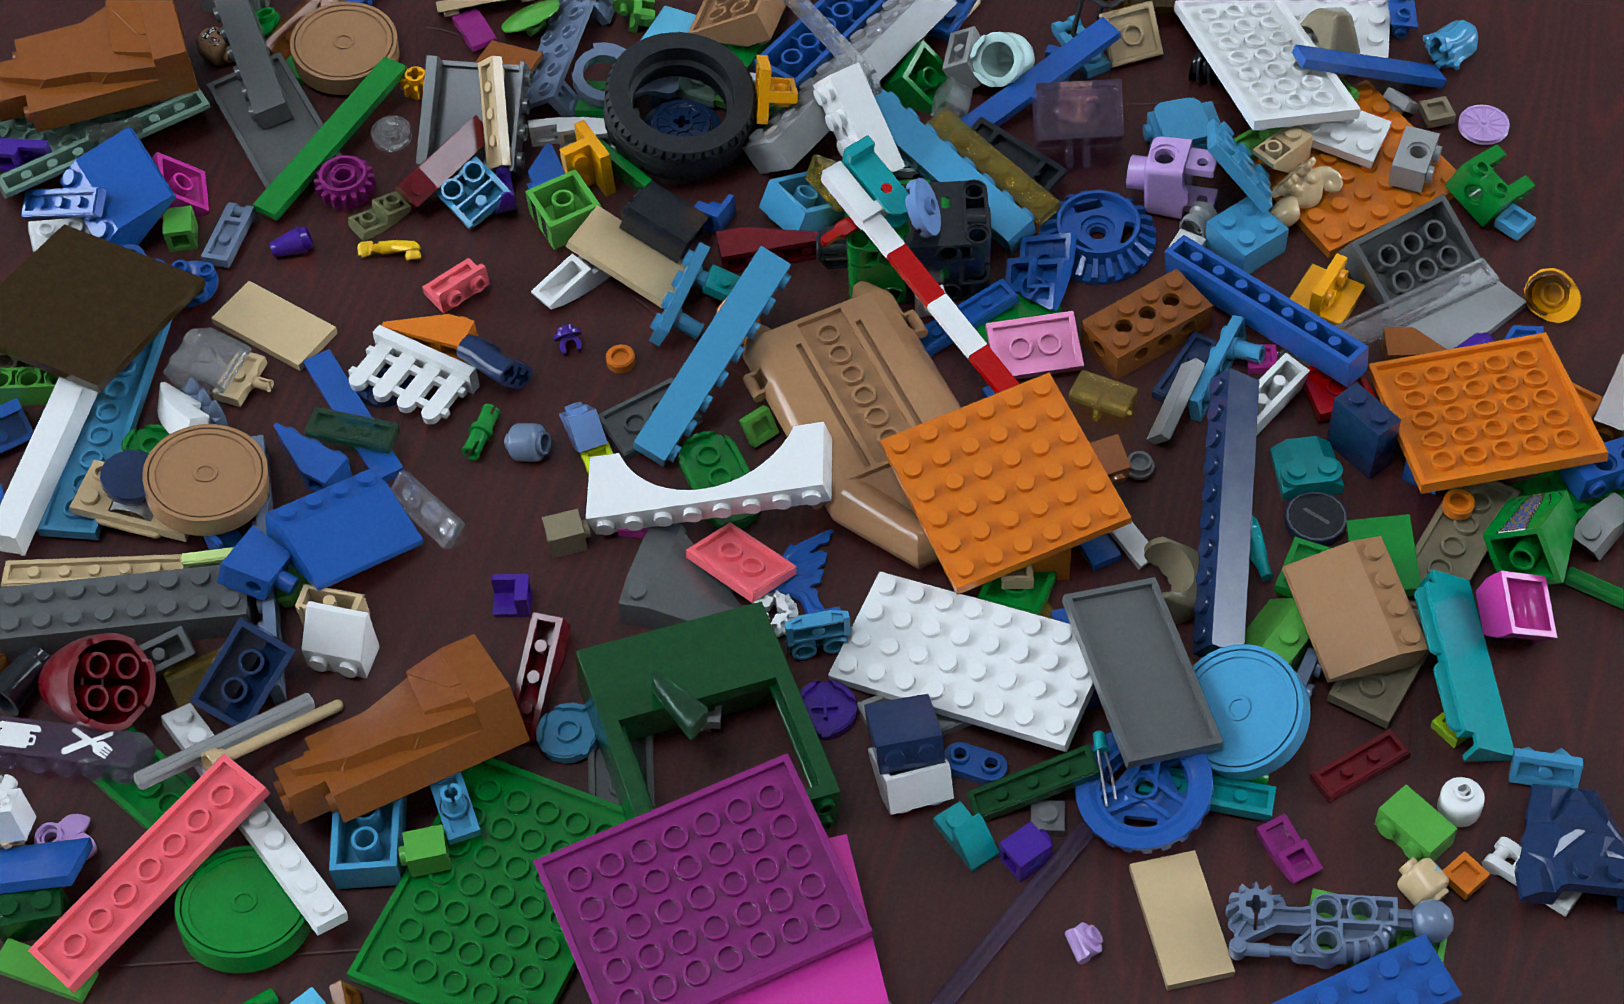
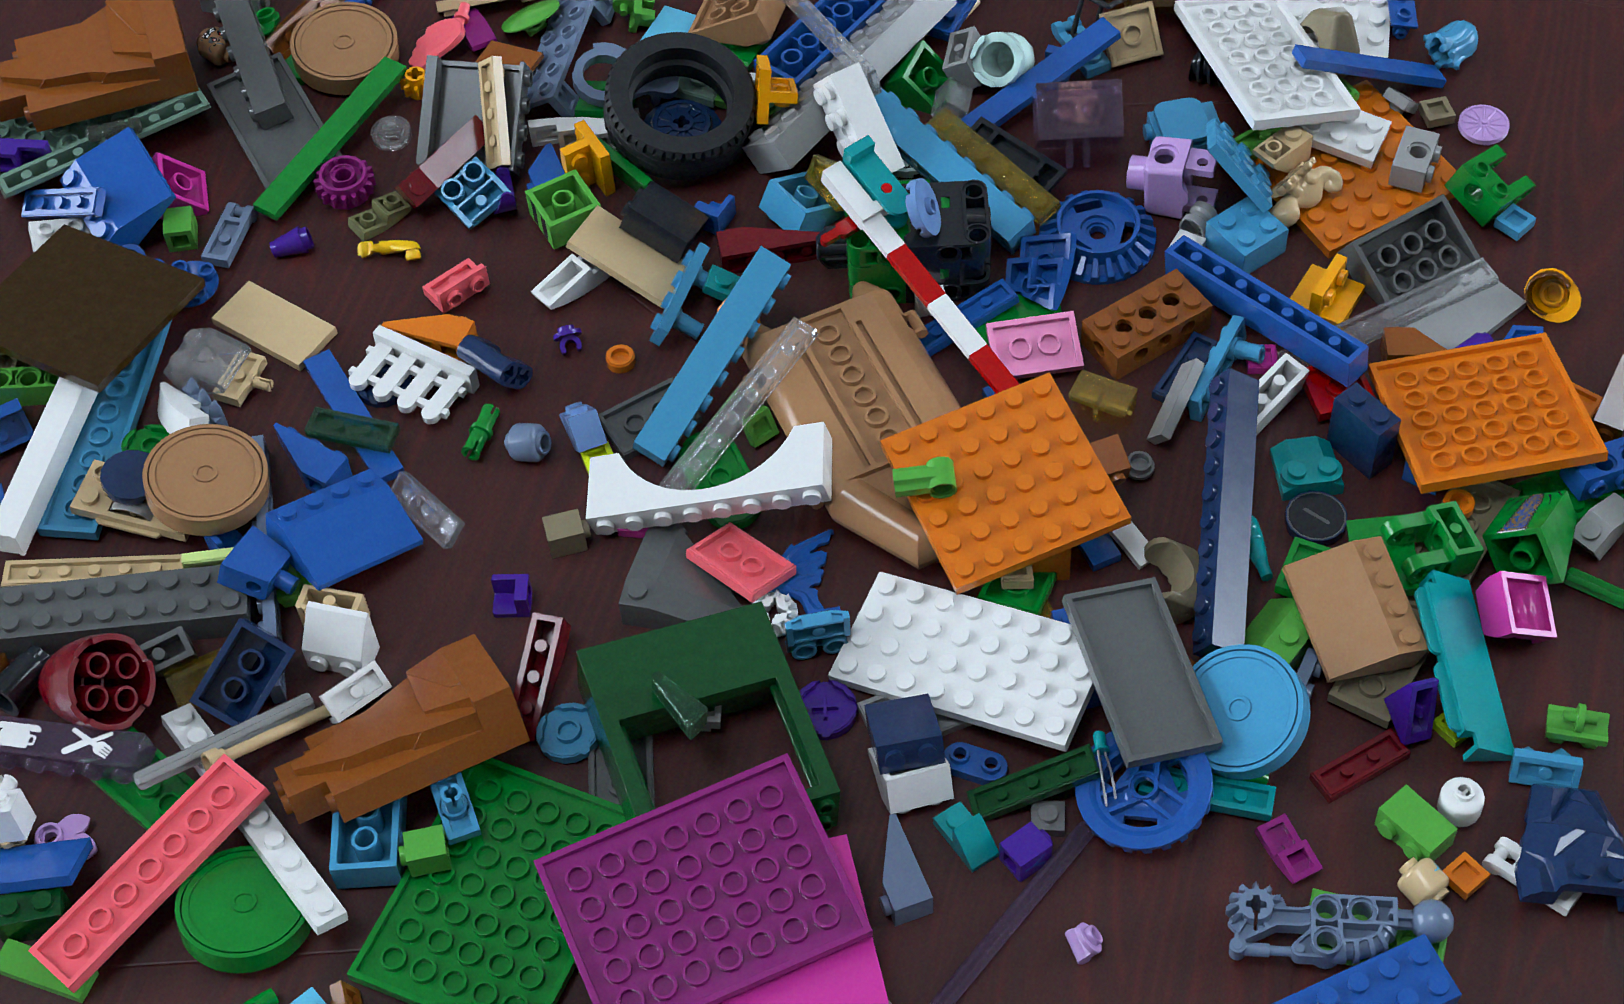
(355, 692): none -> white panel
(441, 37): none -> coral animal
(740, 406): none -> clear tile
(903, 884): none -> sand blue slope
(933, 478): none -> bright green piece
(1181, 920): tan tile -> none
(1413, 710): none -> dark purple slope
(1446, 534): none -> green brick
(1577, 725): none -> bright green hips

